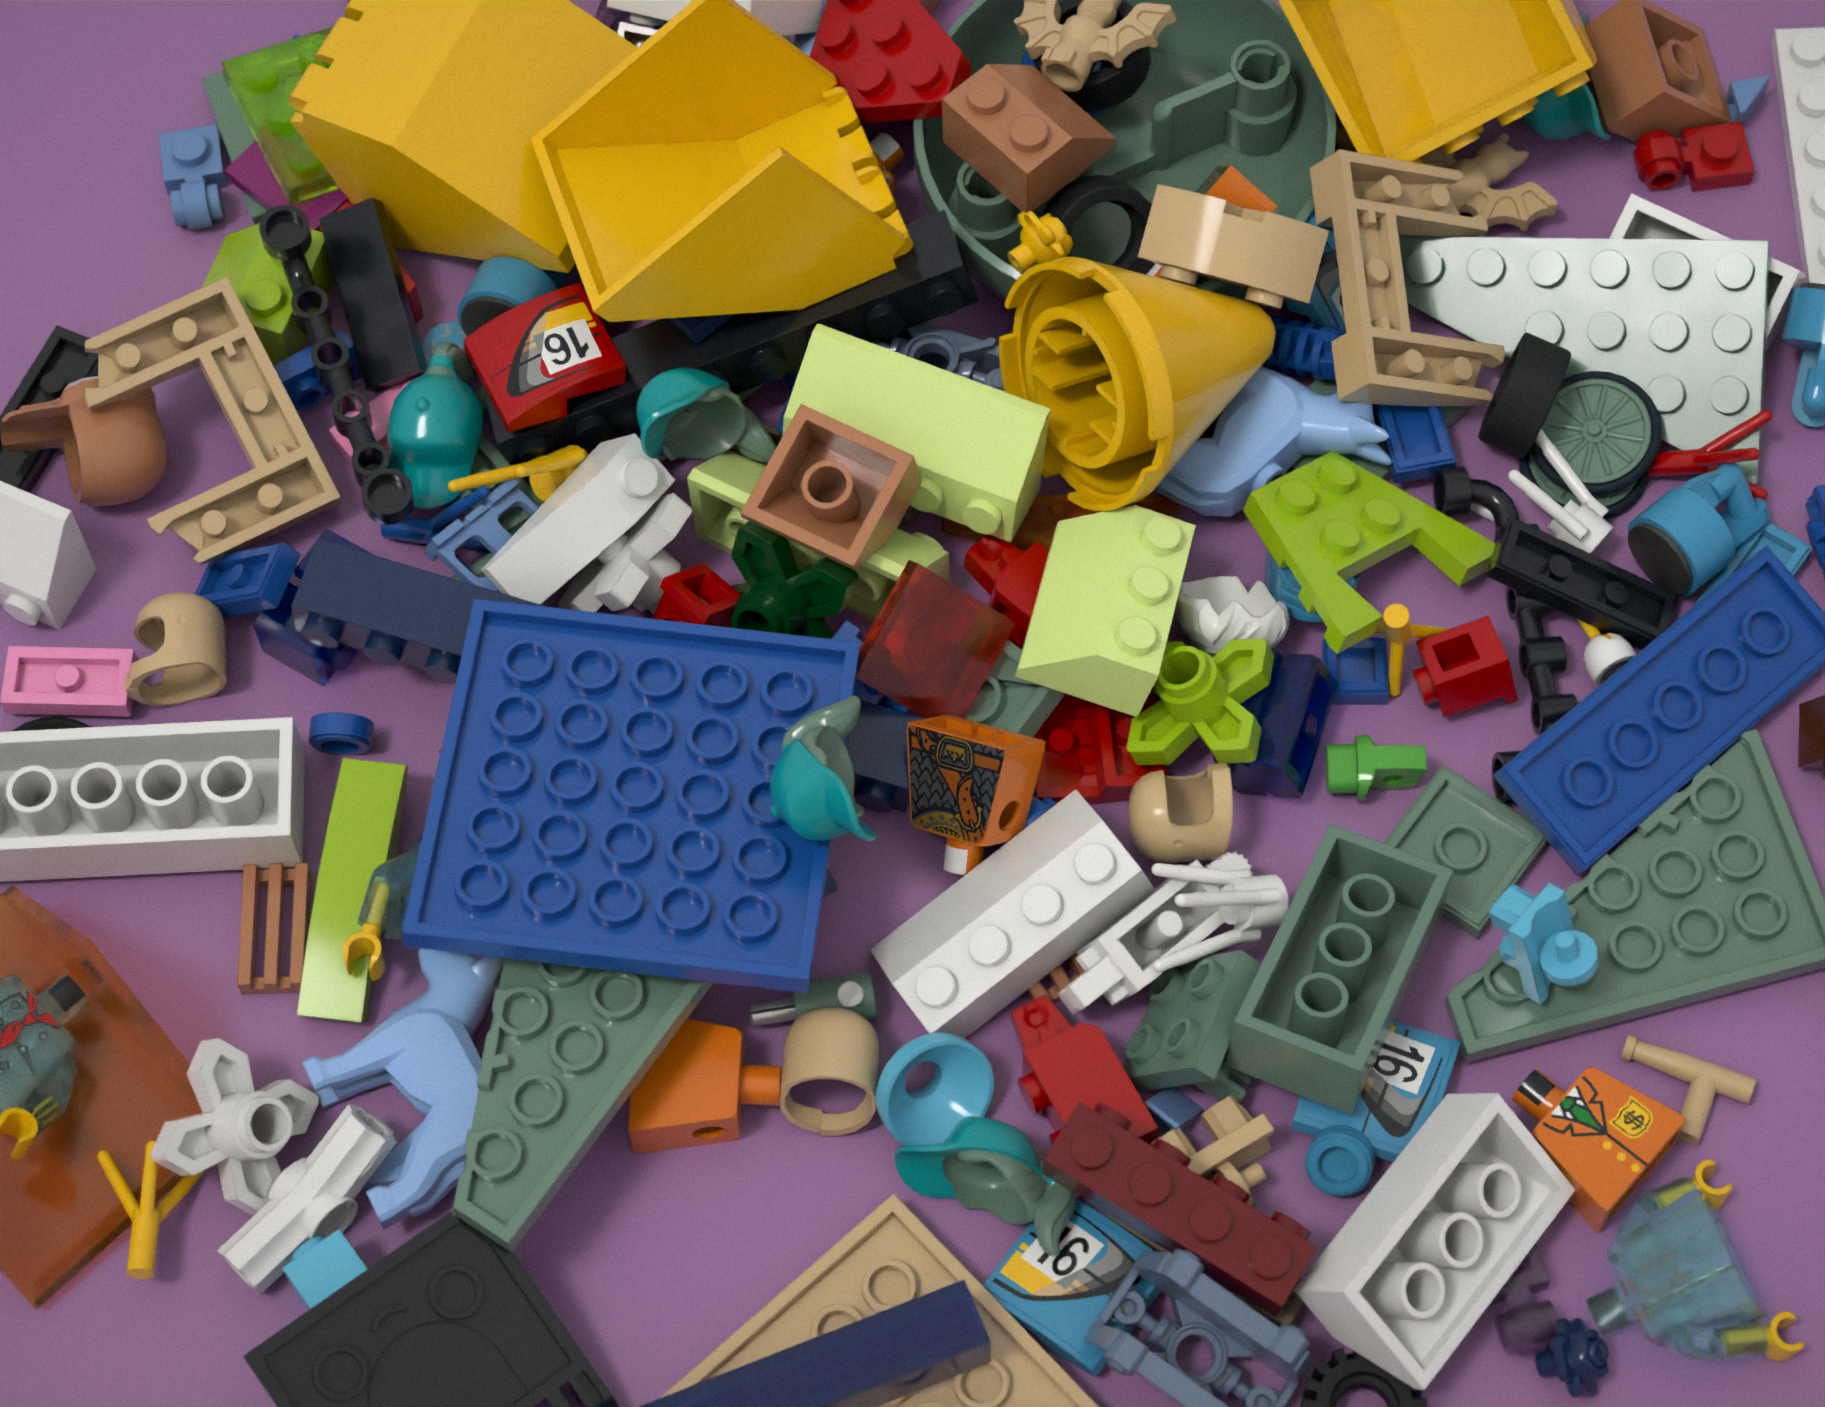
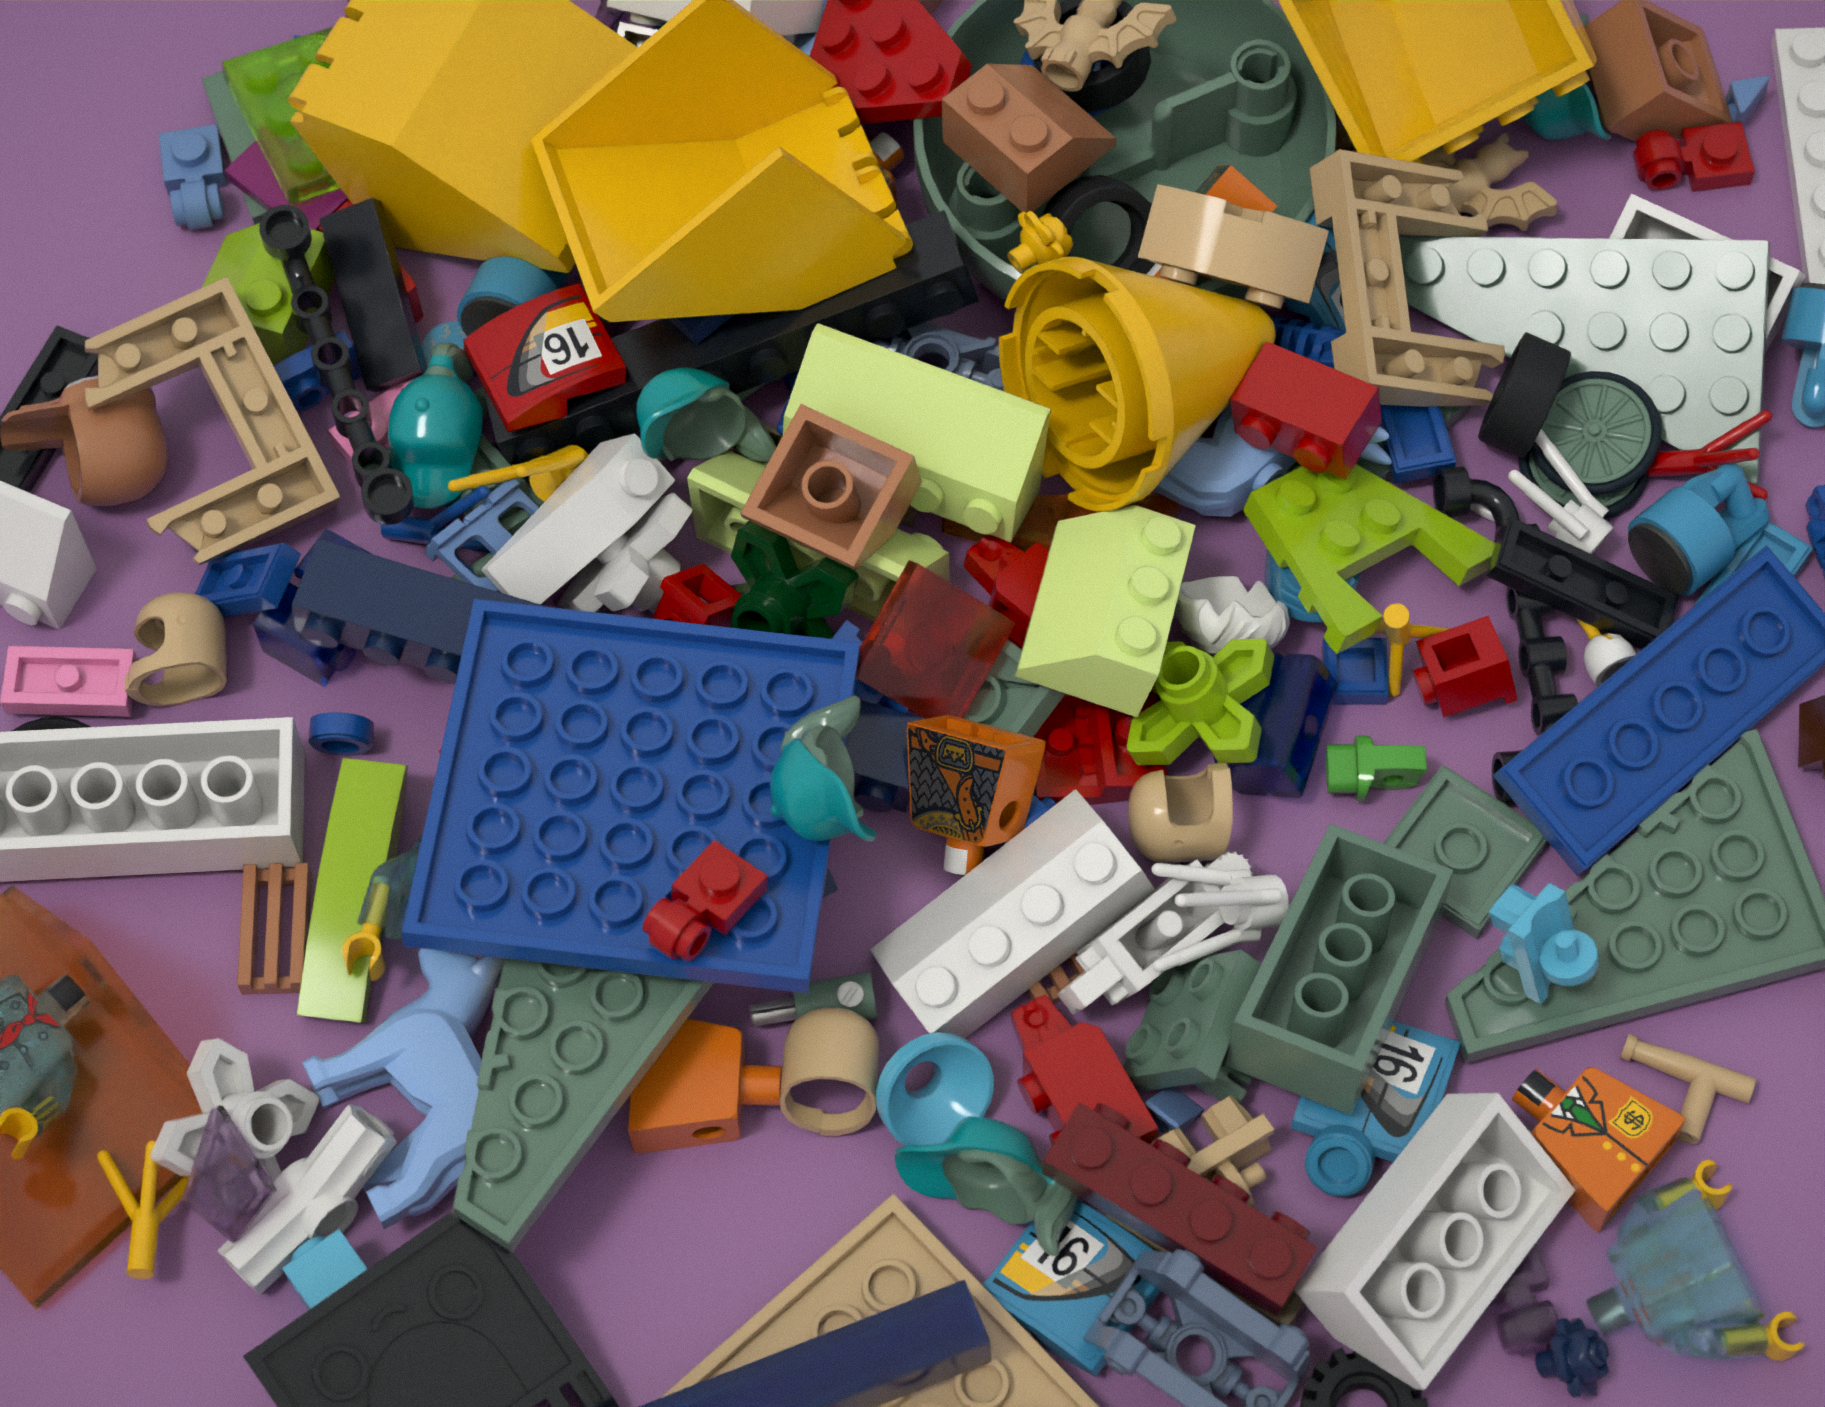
(226, 1178): none -> clear purple piece
(710, 891): none -> red plate
(1305, 410): none -> red brick

